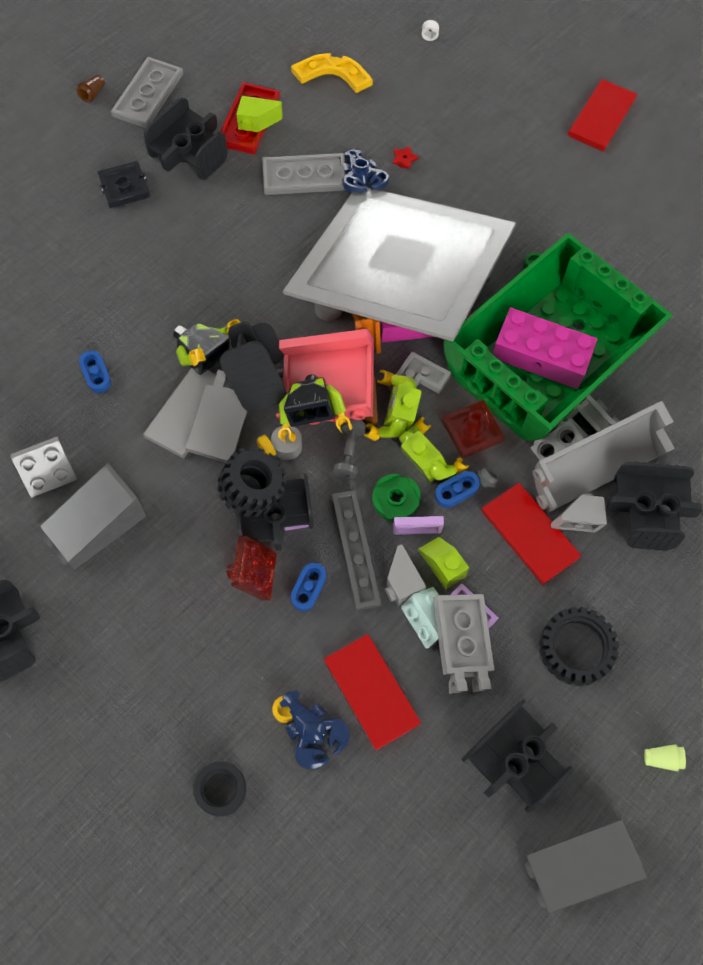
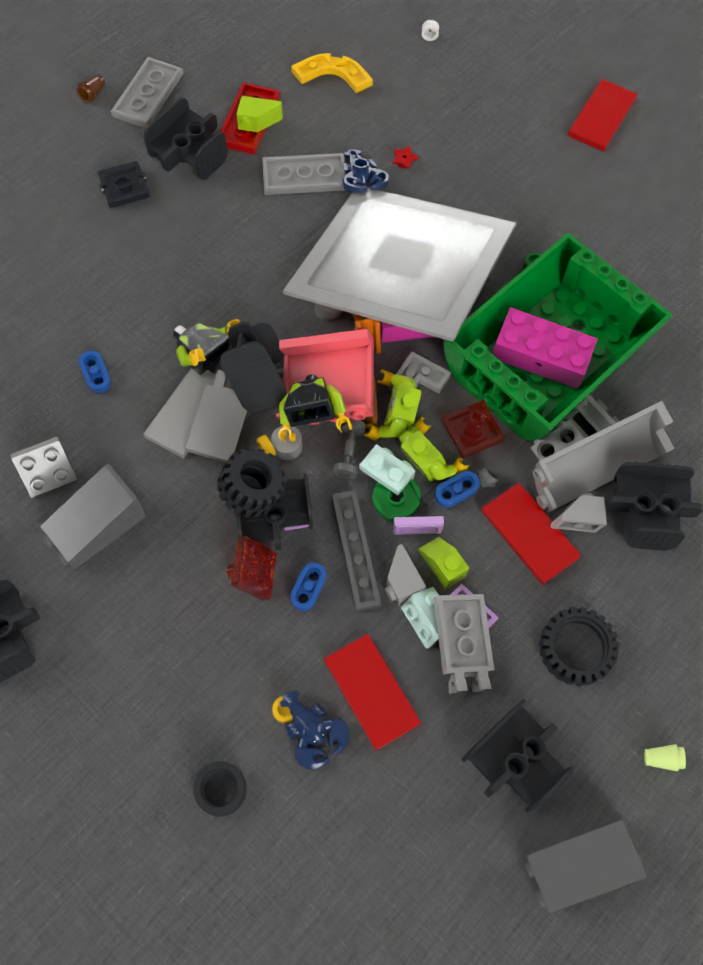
(387, 469): none -> light aqua bracket

